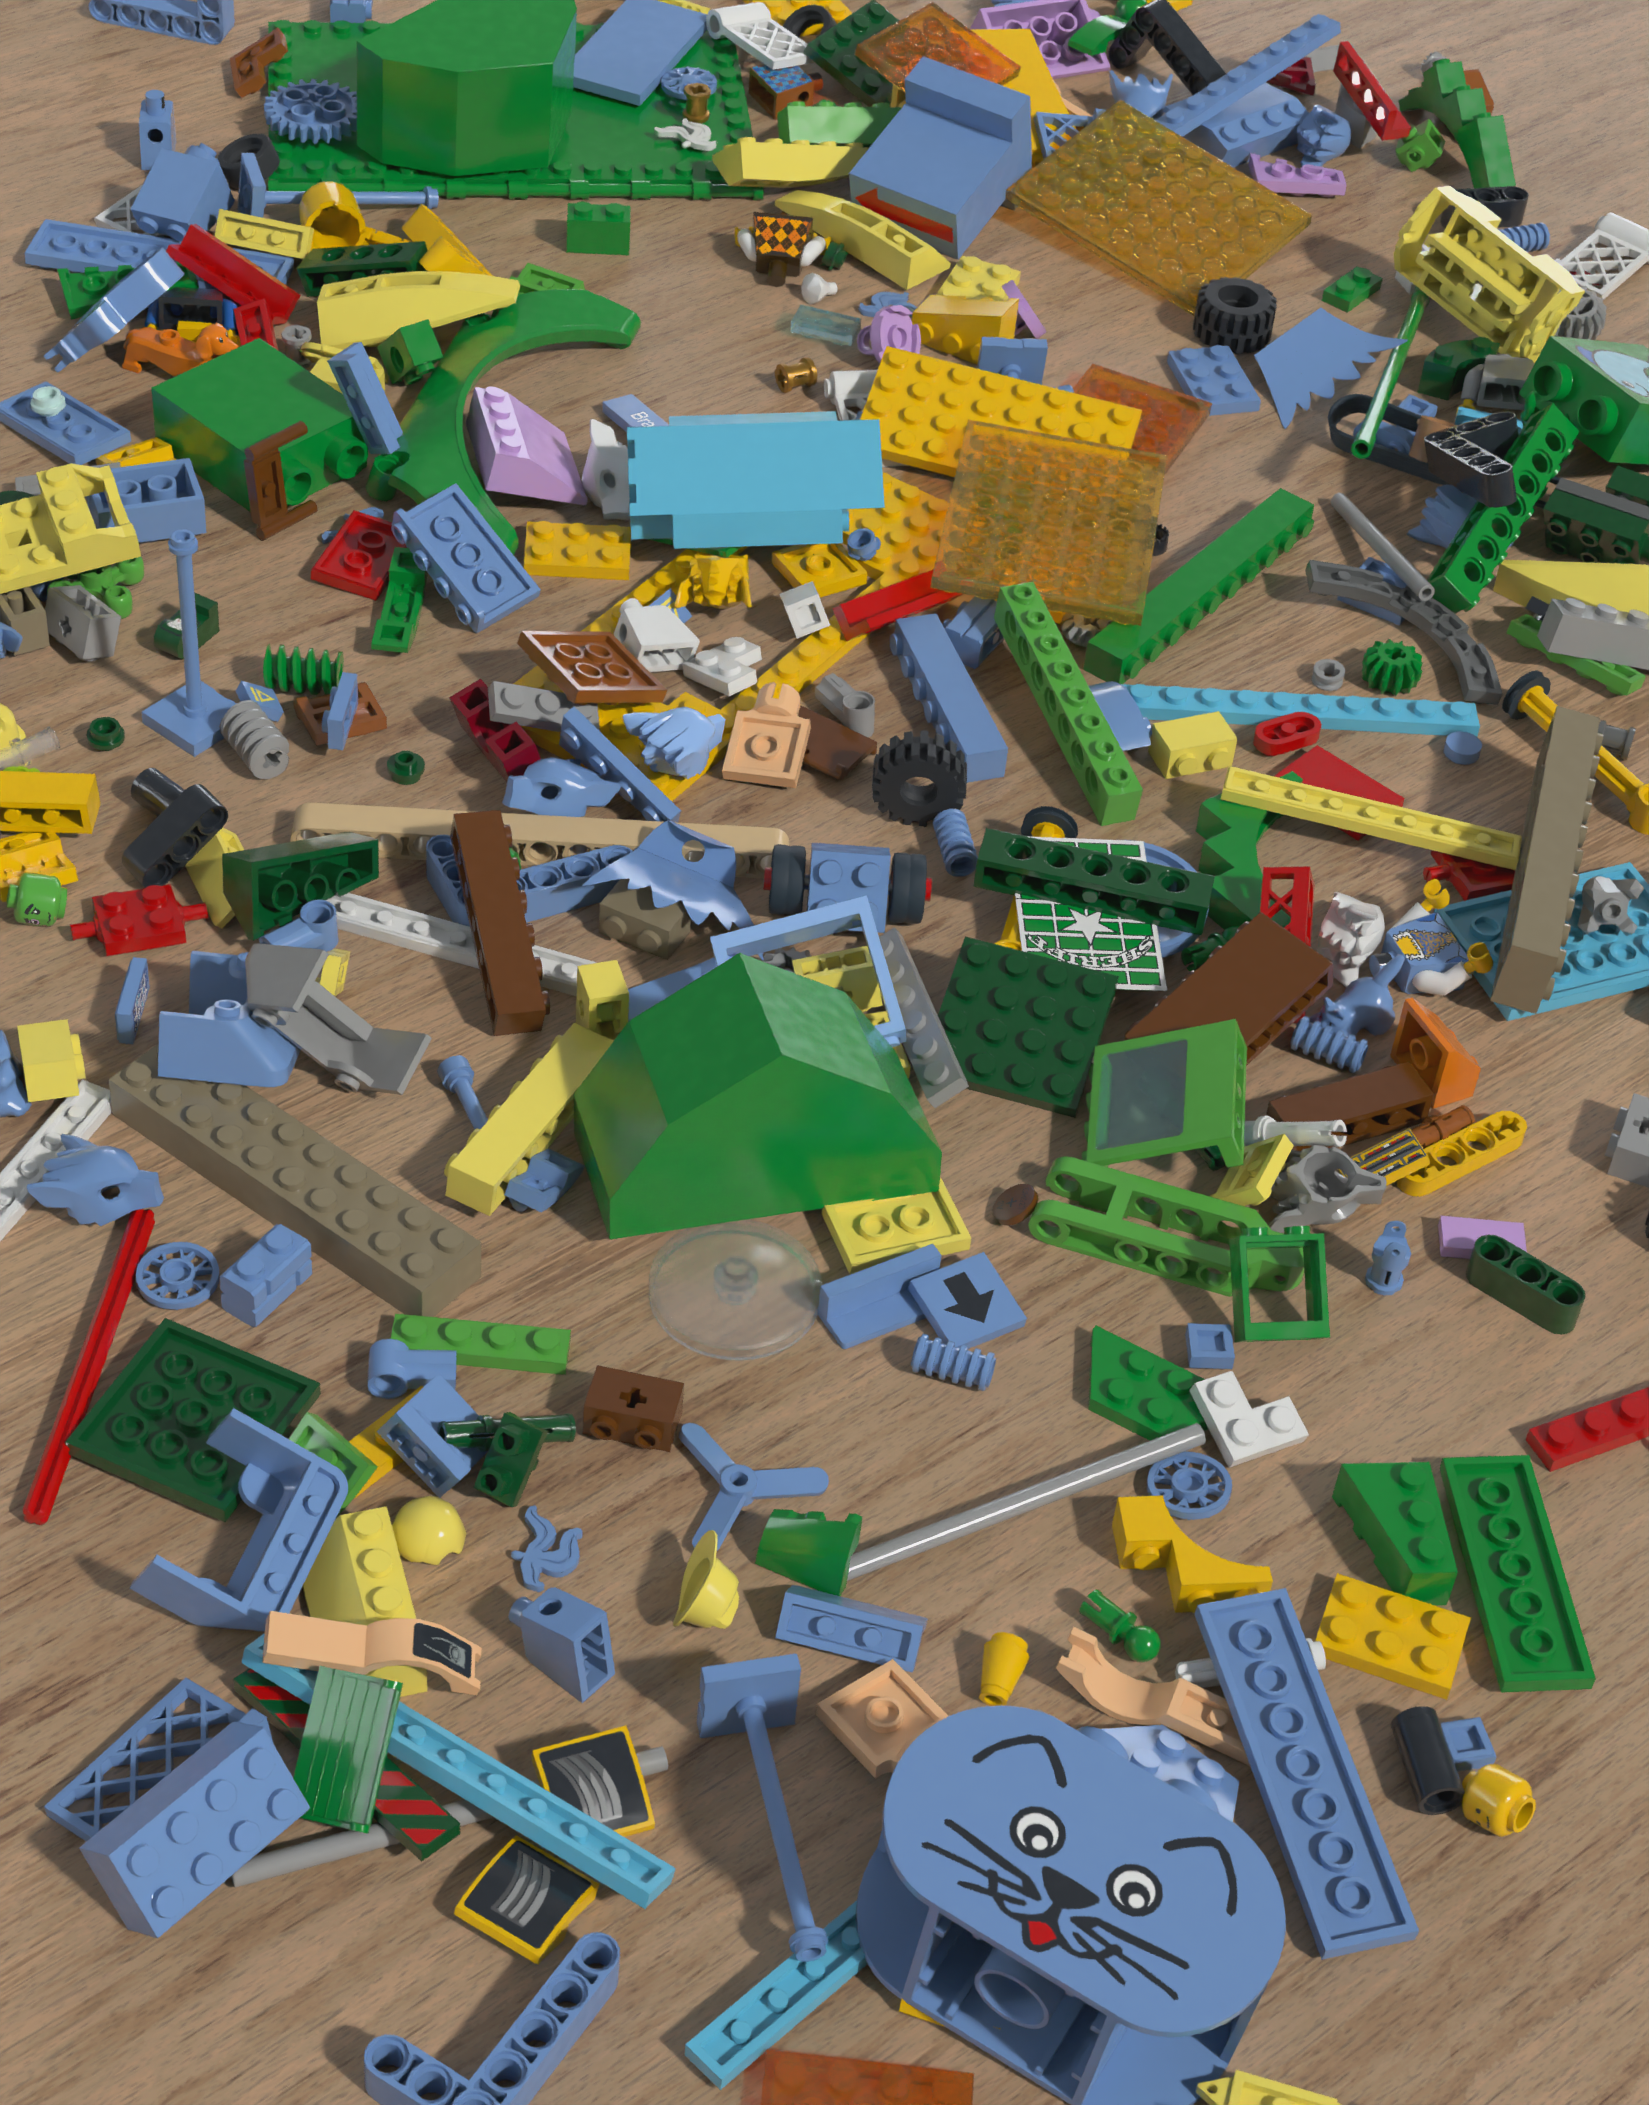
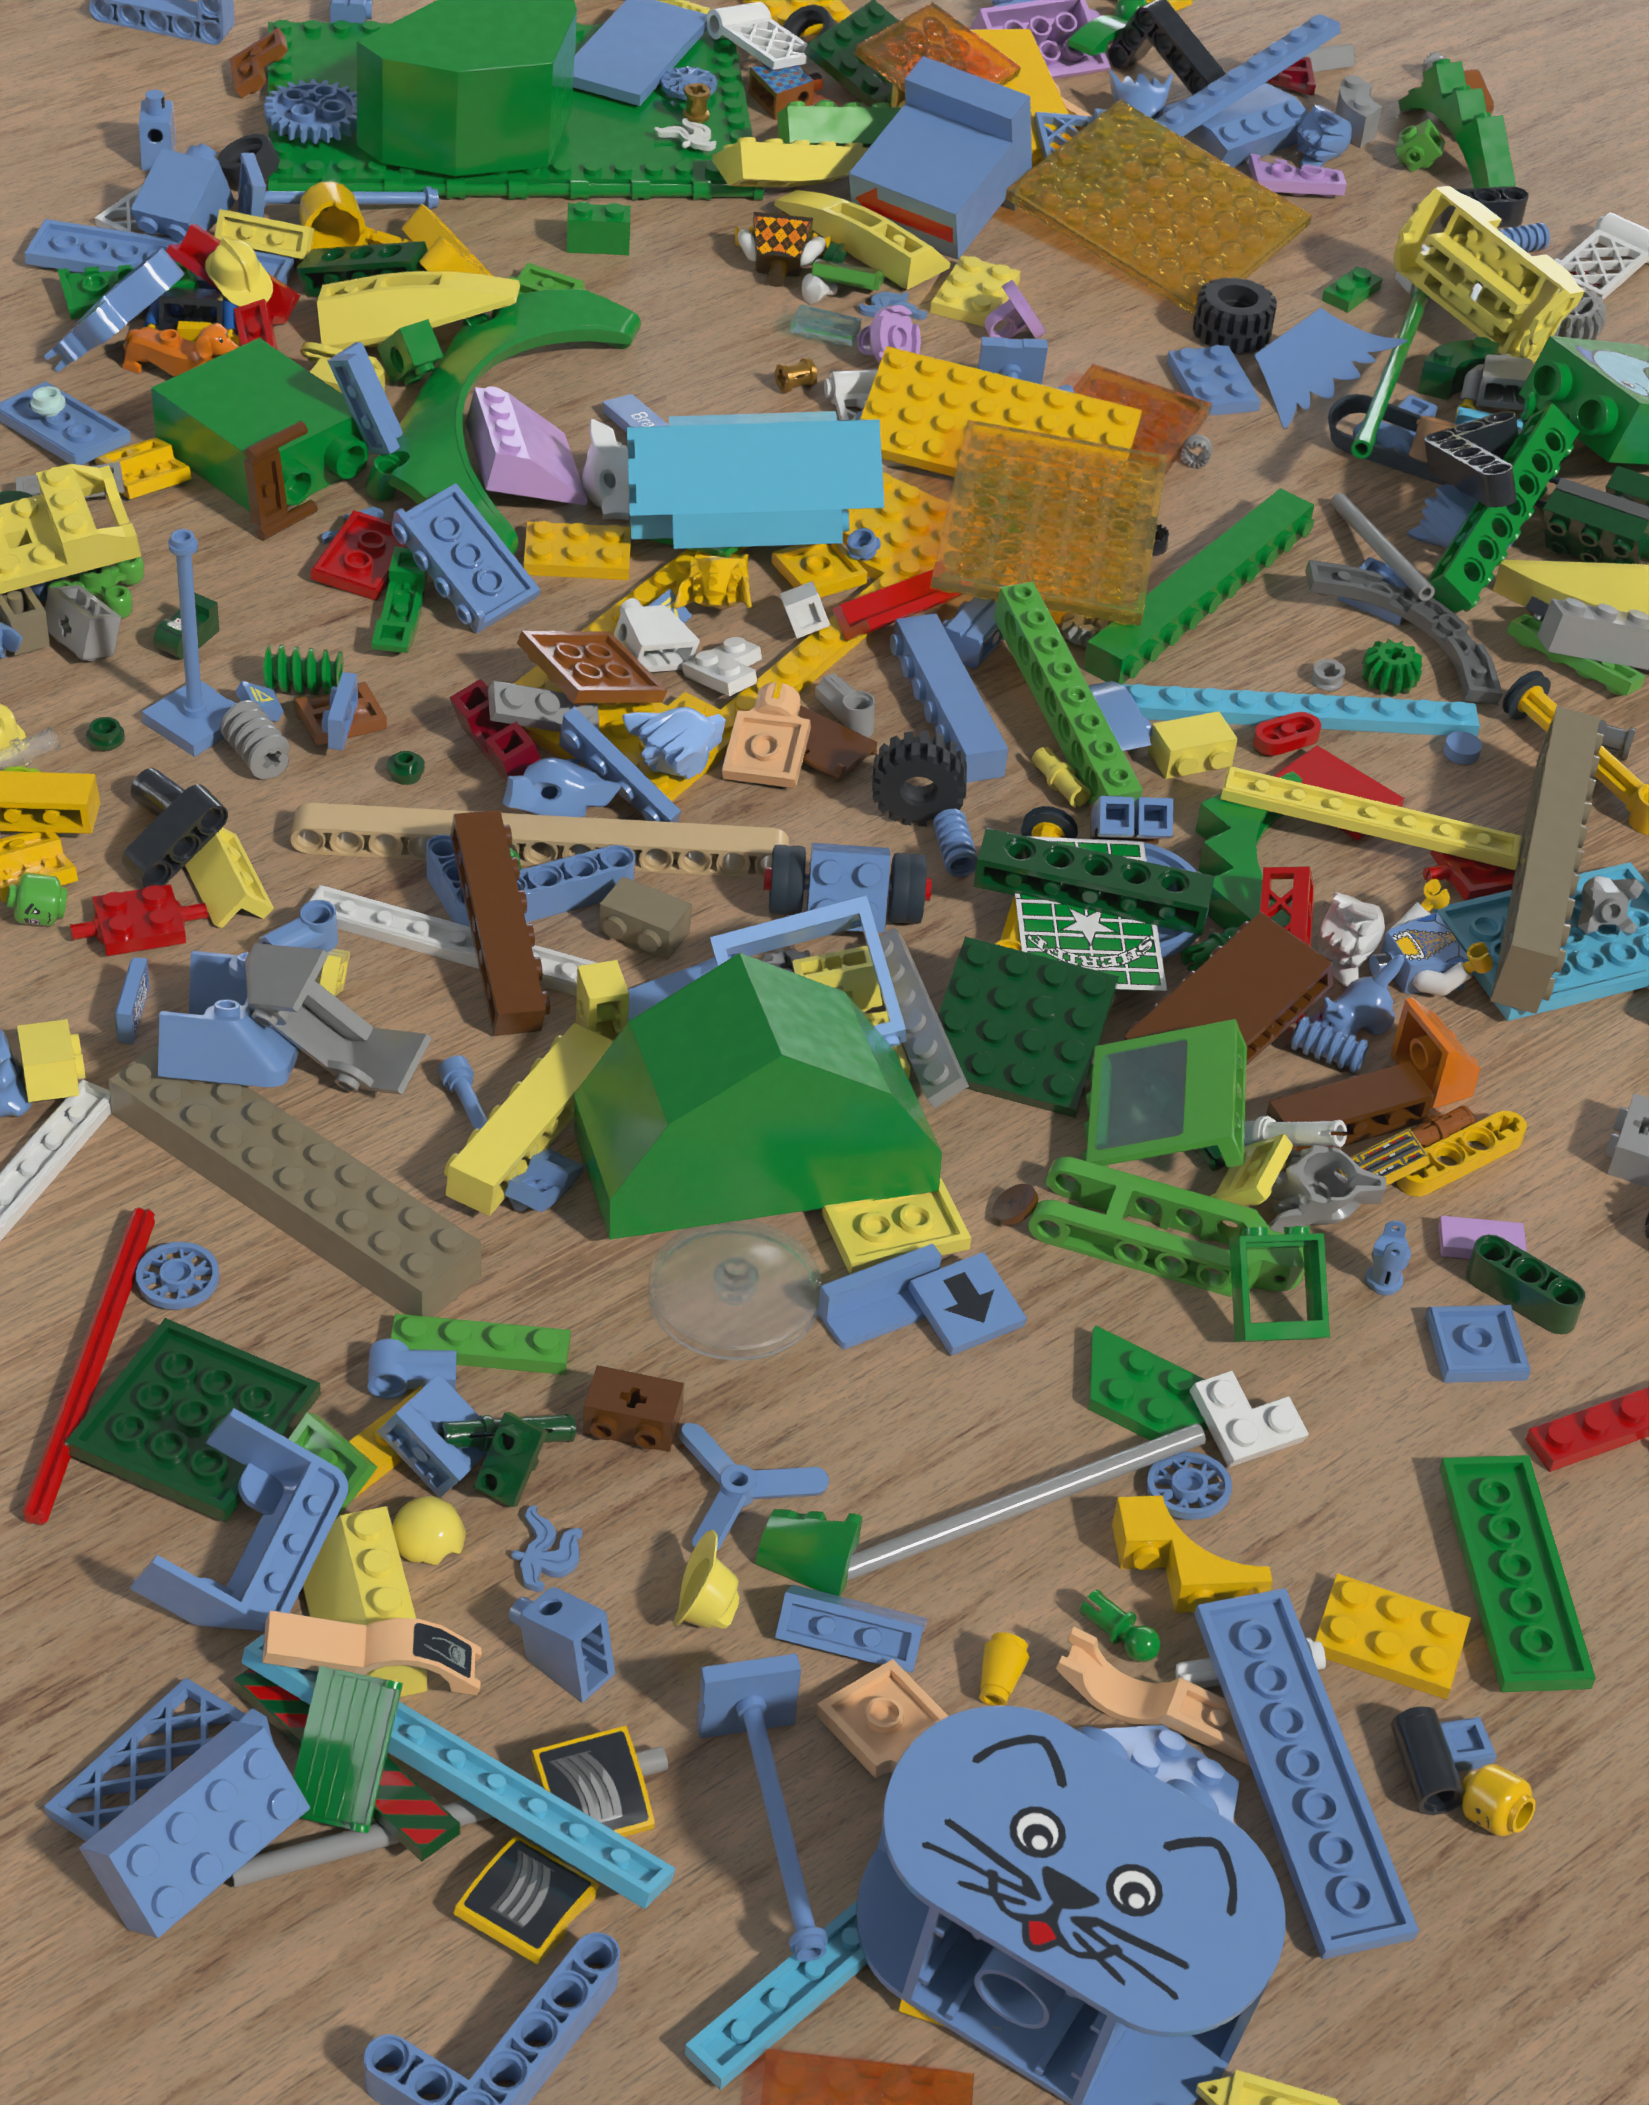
(88, 1170): medium blue piece -> none
(156, 500): medium blue brick -> none
(238, 273): none -> light yellow piece
(266, 1275): medium blue brick -> none
(275, 881): dark green wedge -> none
(294, 343): light grey bush -> none
(700, 885): medium blue piece -> none
(848, 274): none -> bright green slope
(953, 1362): medium blue piece -> none
(959, 323): yellow wedge -> none
(1061, 776): none -> light yellow pin
(1132, 820): none -> medium blue hips
(1202, 458): none -> light grey bush
(1209, 1346): medium blue plate -> none
(1369, 94): red fence -> none
(1403, 1525): green wedge -> none
(1477, 1343): none -> medium blue tile

